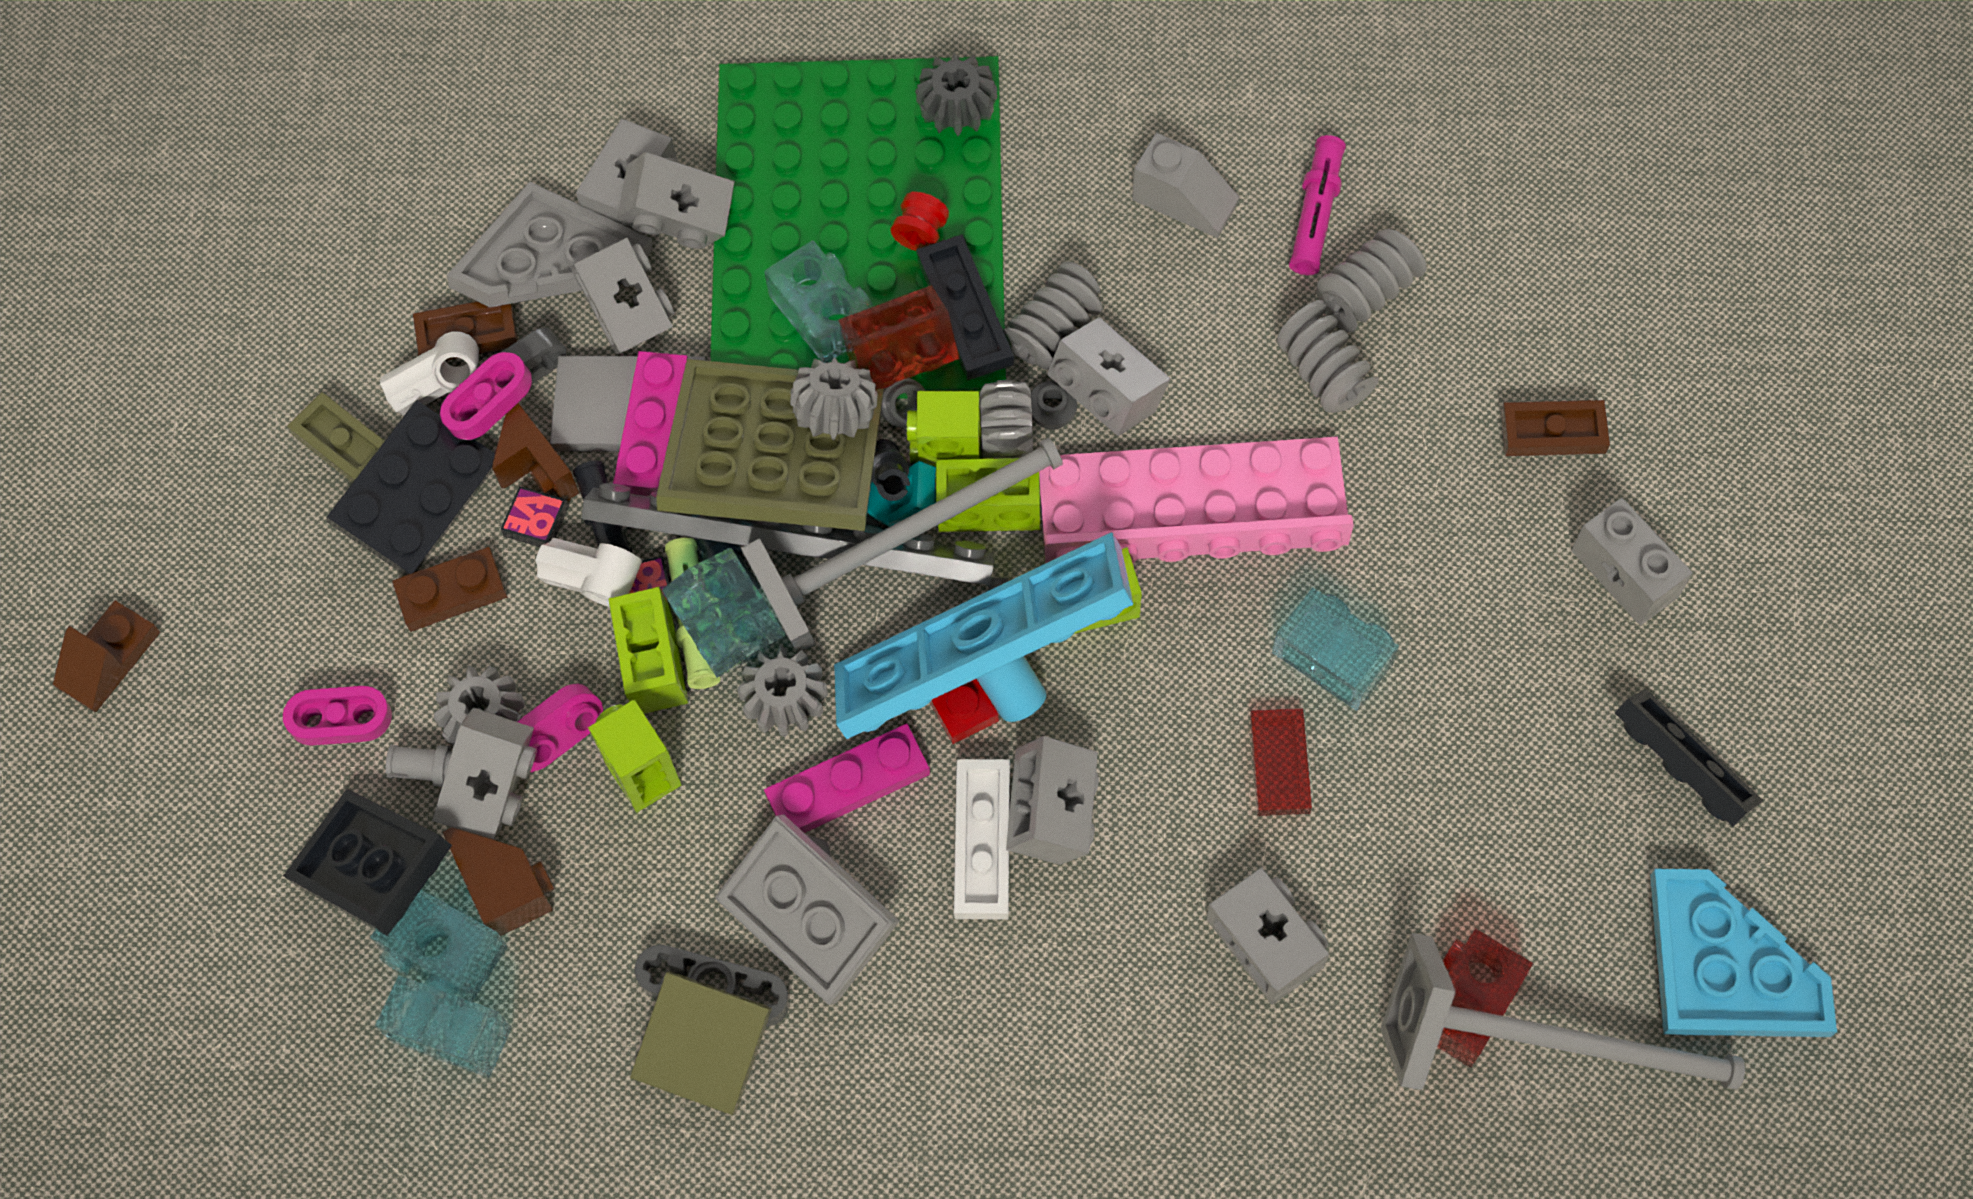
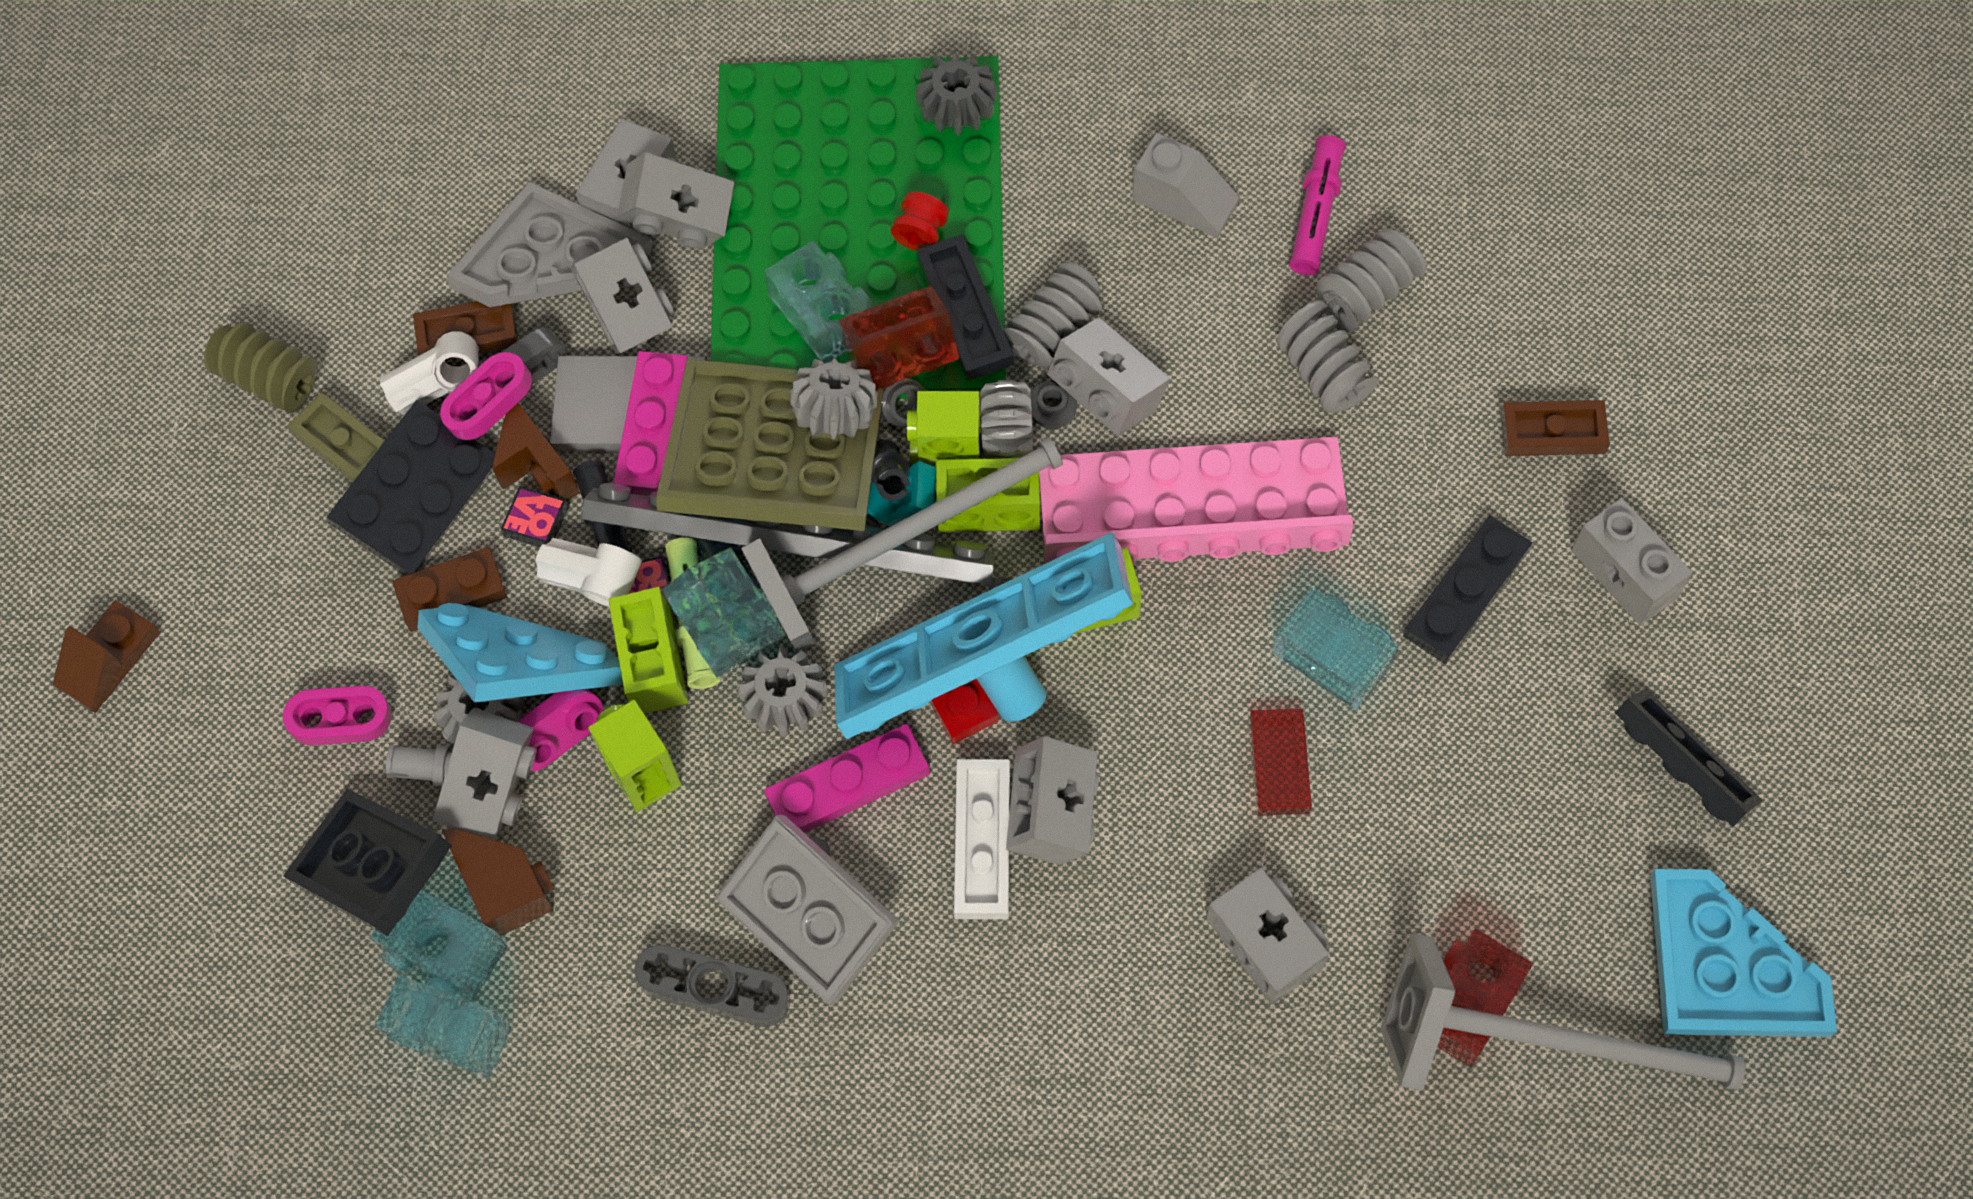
(261, 365): none -> olive piece
(512, 657): none -> medium azure plate
(701, 1043): olive tile -> none
(1467, 589): none -> black plate

